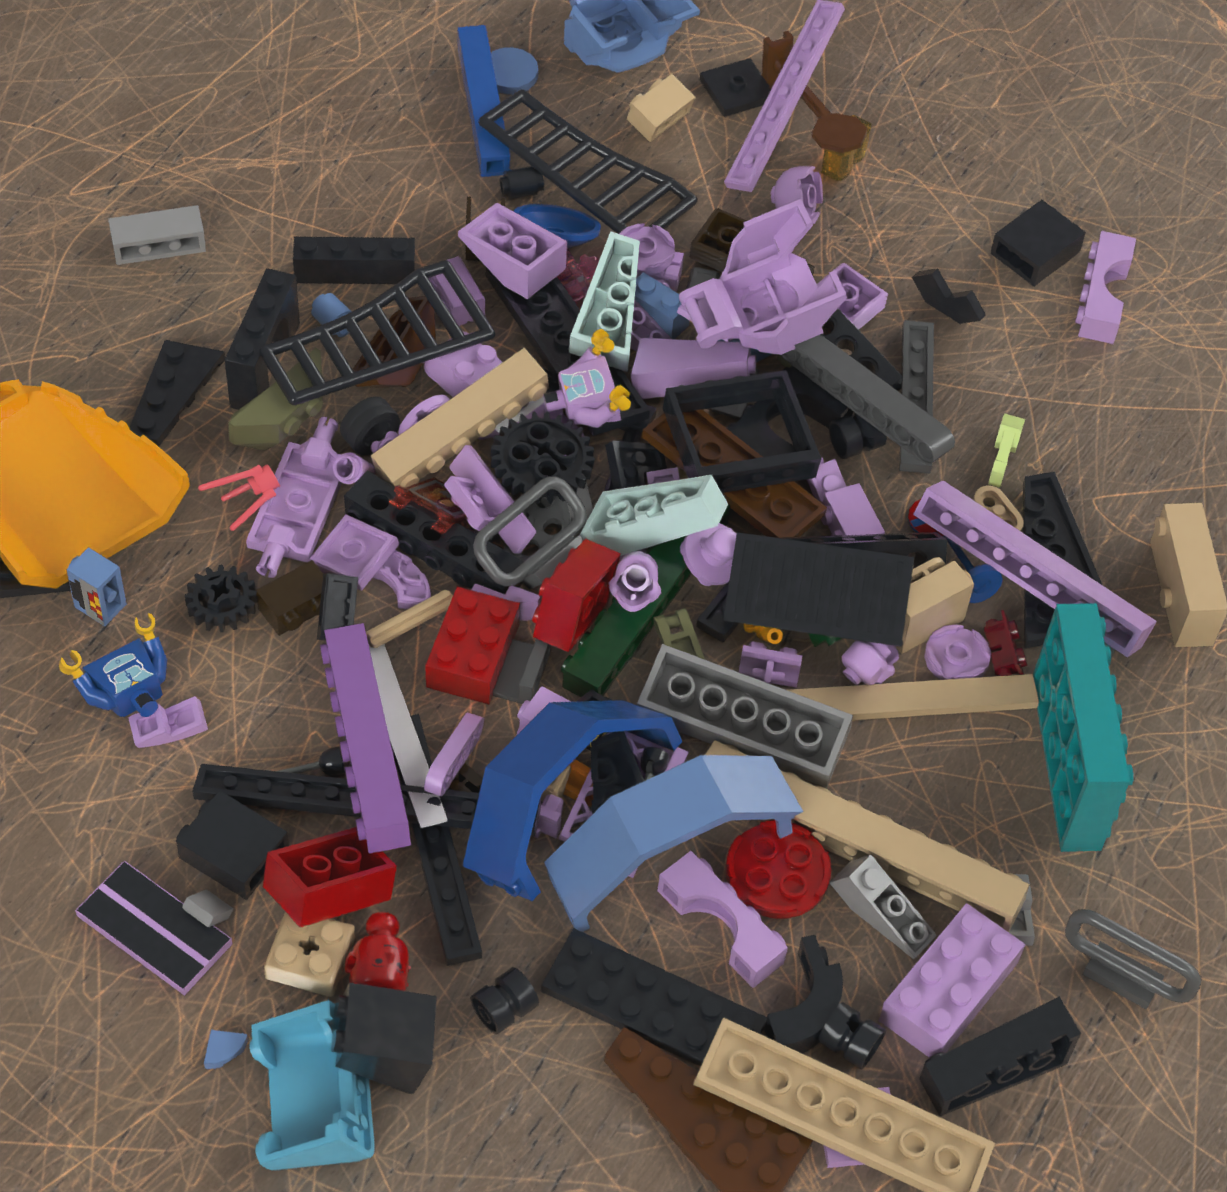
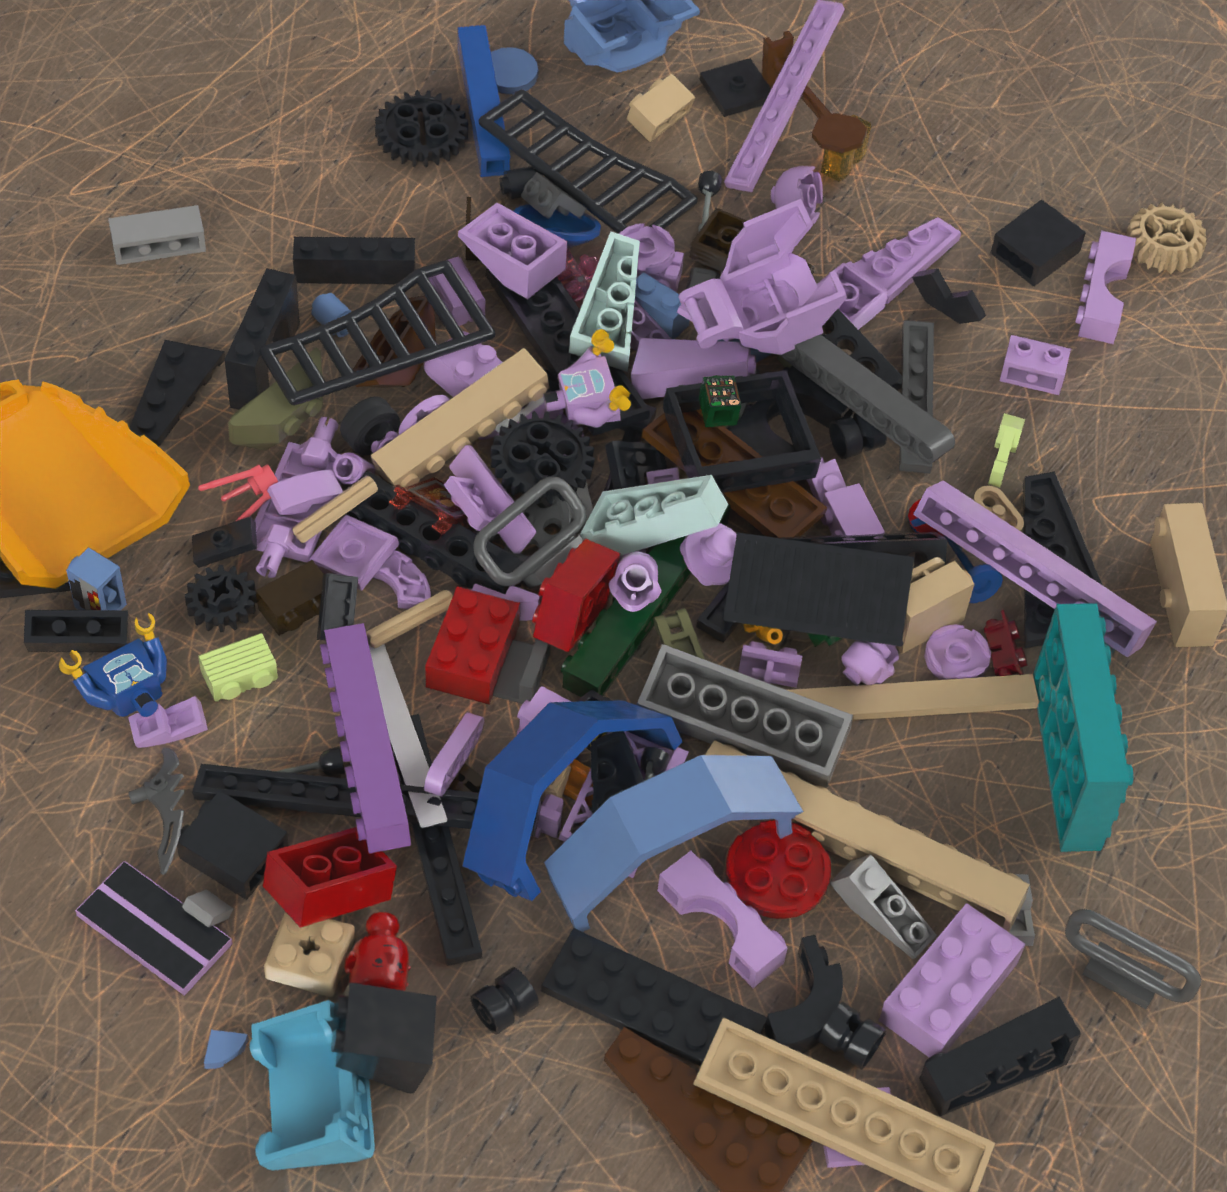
(76, 630): none -> black brick
(161, 794): none -> dark grey piece
(224, 542): none -> black plate
(238, 667): none -> yellowish green brick
(301, 491): none -> lavender slope
(335, 509): none -> tan axle
(443, 126): none -> black gear
(547, 198): none -> dark grey bracket
(709, 185): none -> black hinge
(719, 401): none -> brick
(902, 259): none -> lavender wing
(1035, 365): none -> lavender brick
(1167, 238): none -> tan gear

